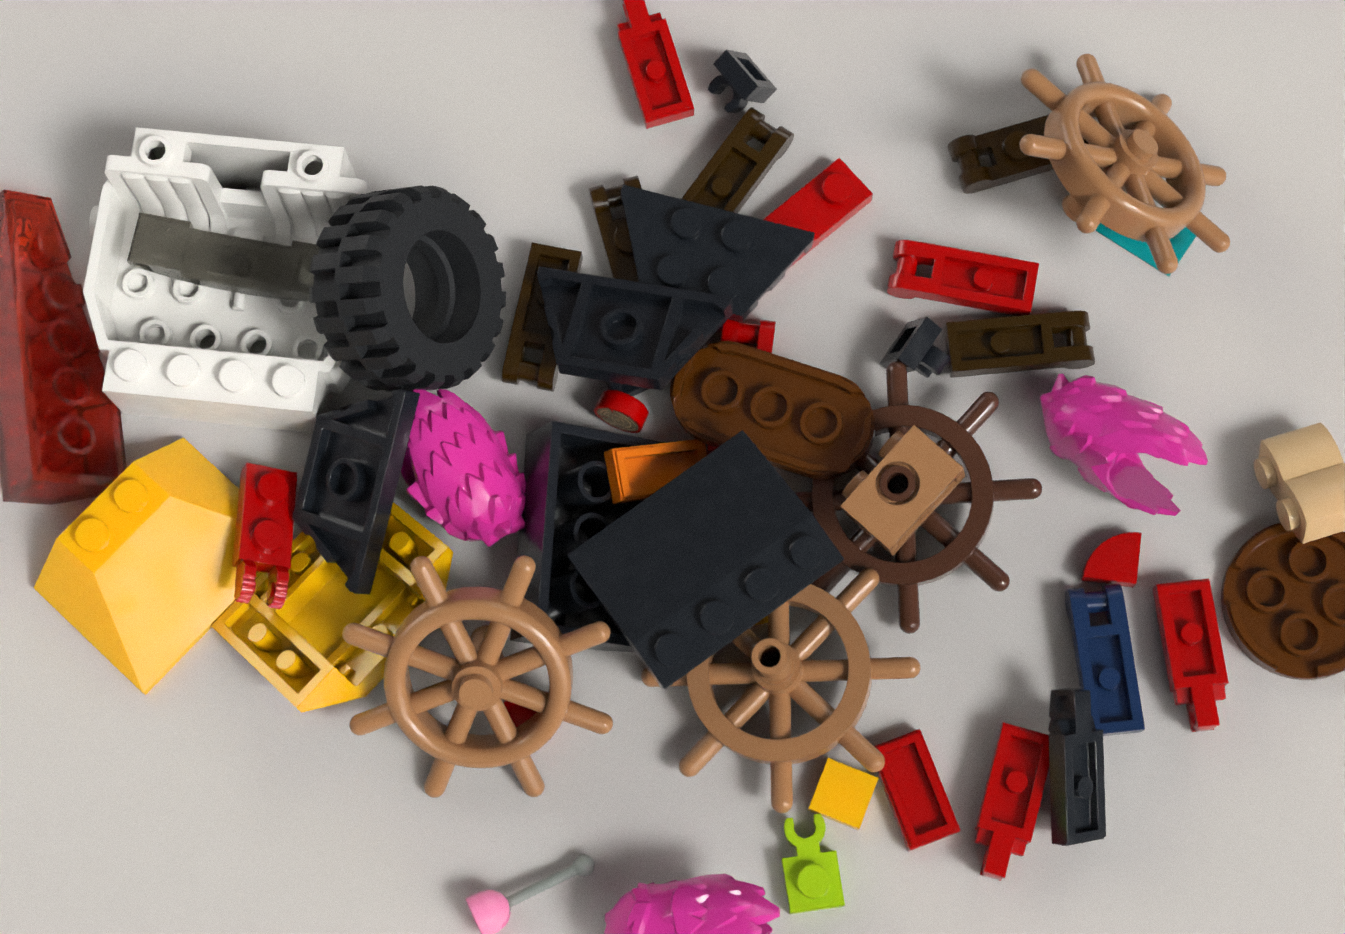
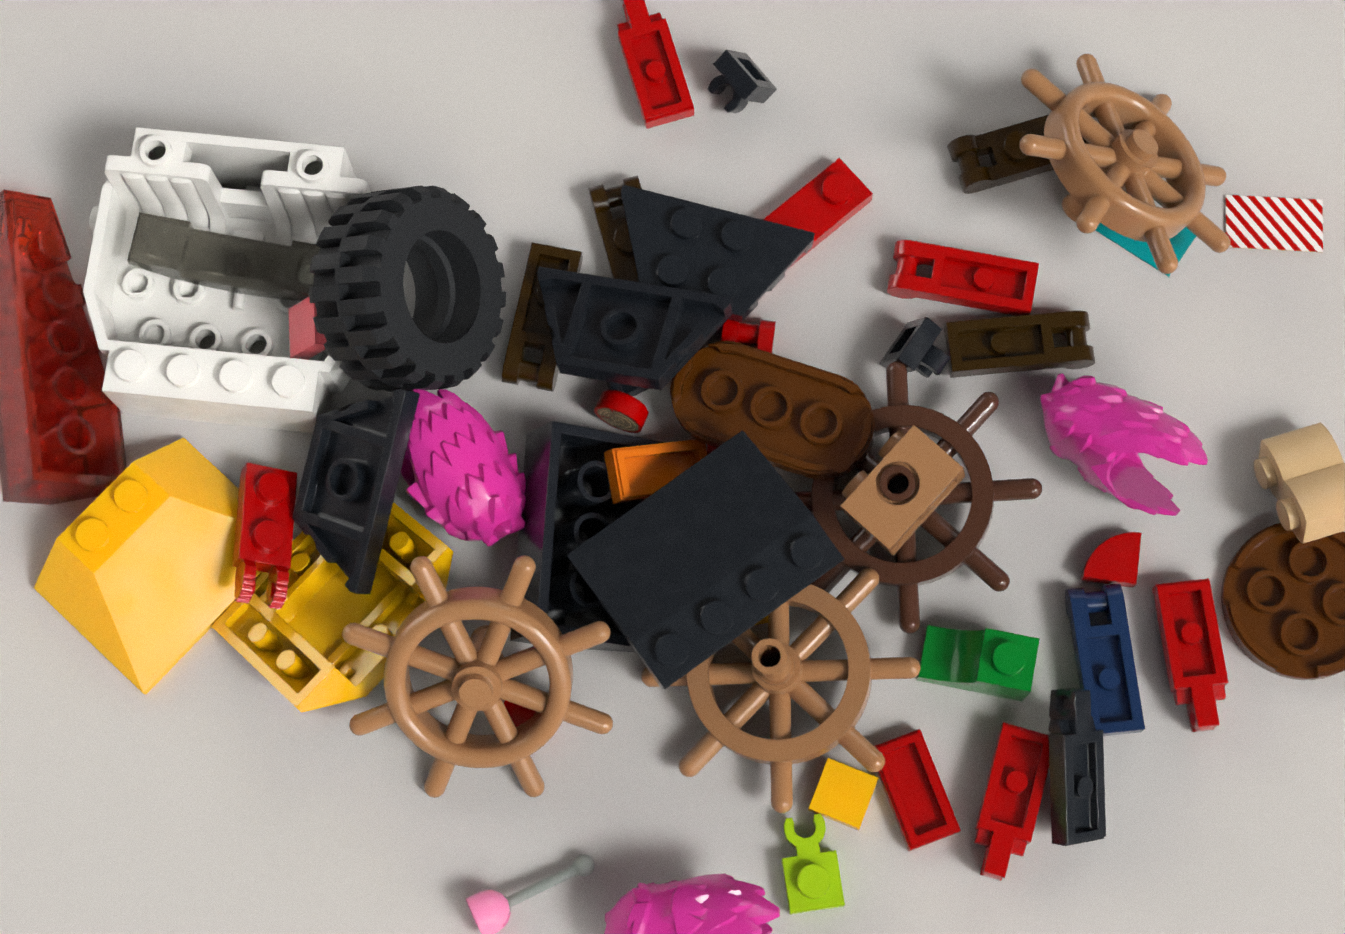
(303, 335): none -> coral tile
(737, 167): dark brown plate -> none
(979, 661): none -> green arch
(1274, 223): none -> sticker

